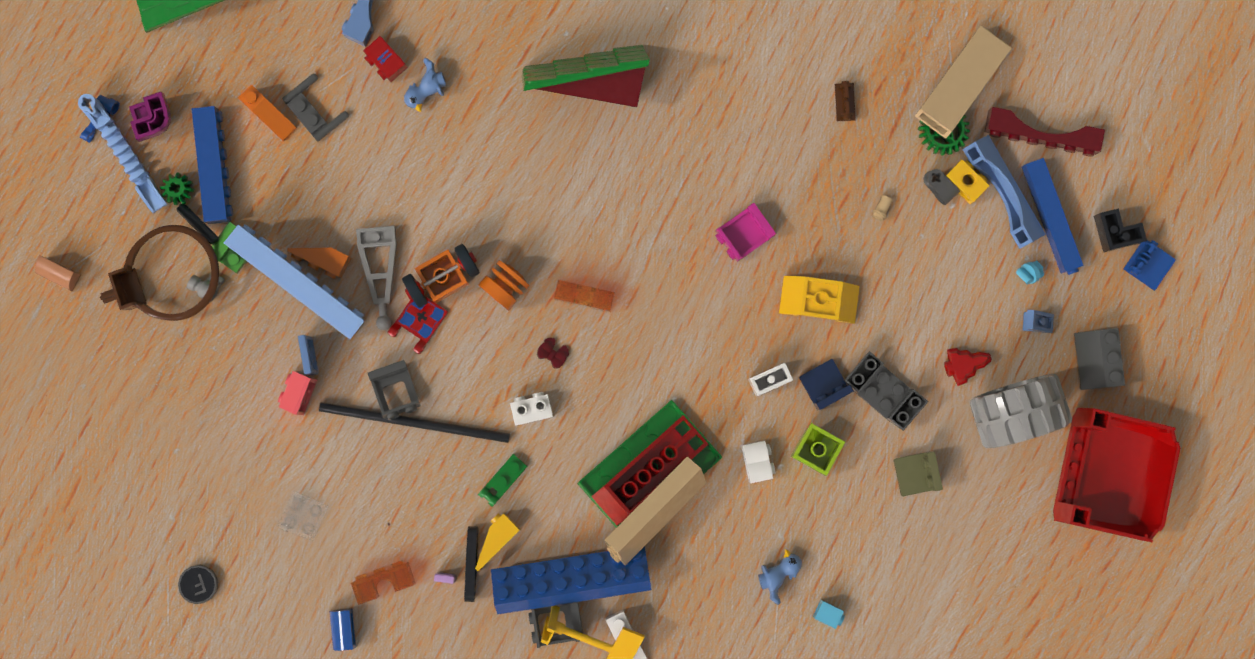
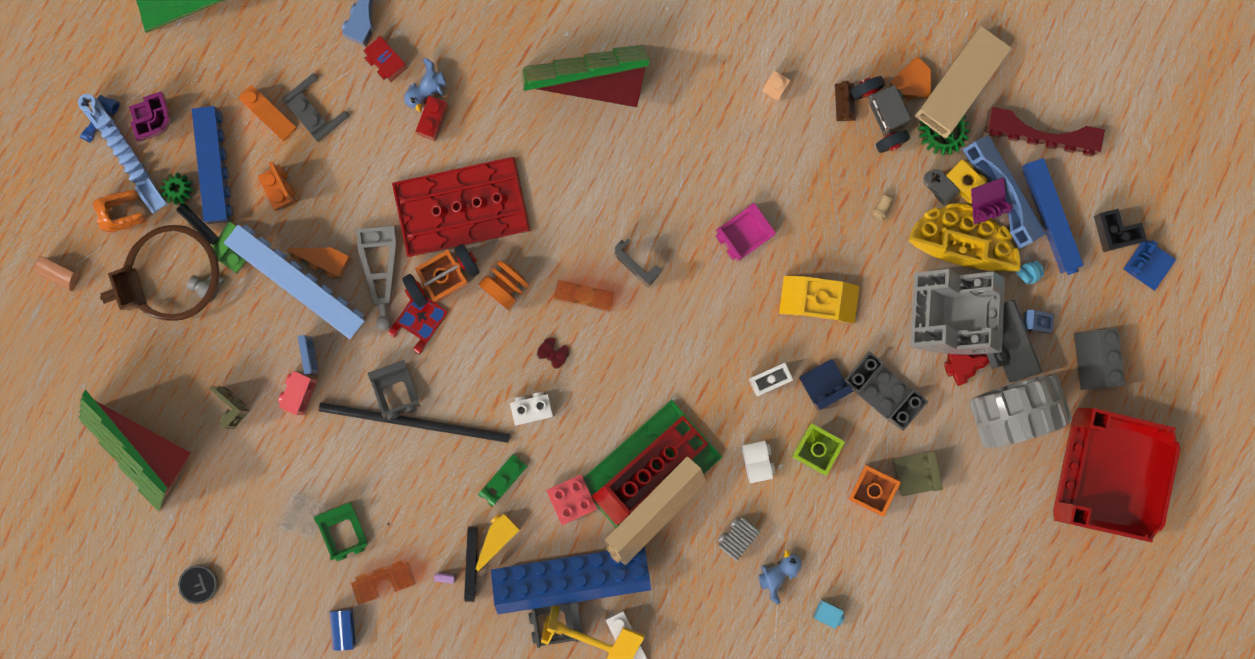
(102, 207): none -> orange piece
(141, 454): none -> piece
(232, 417): none -> olive bracket
(276, 186): none -> orange bracket
(334, 516): none -> green window
(432, 118): none -> red brick
(445, 208): none -> red piece
(571, 499): none -> coral hinge
(646, 279): none -> dark grey window
(738, 538): none -> light grey brick
(776, 85): none -> light nougat brick
(874, 490): none -> orange brick
(888, 111): none -> brick
(914, 80): none -> orange slope
(954, 238): none -> yellow brick
(958, 312): none -> light grey slope
(989, 201): none -> magenta hinge
(1017, 350): none -> dark grey bracket

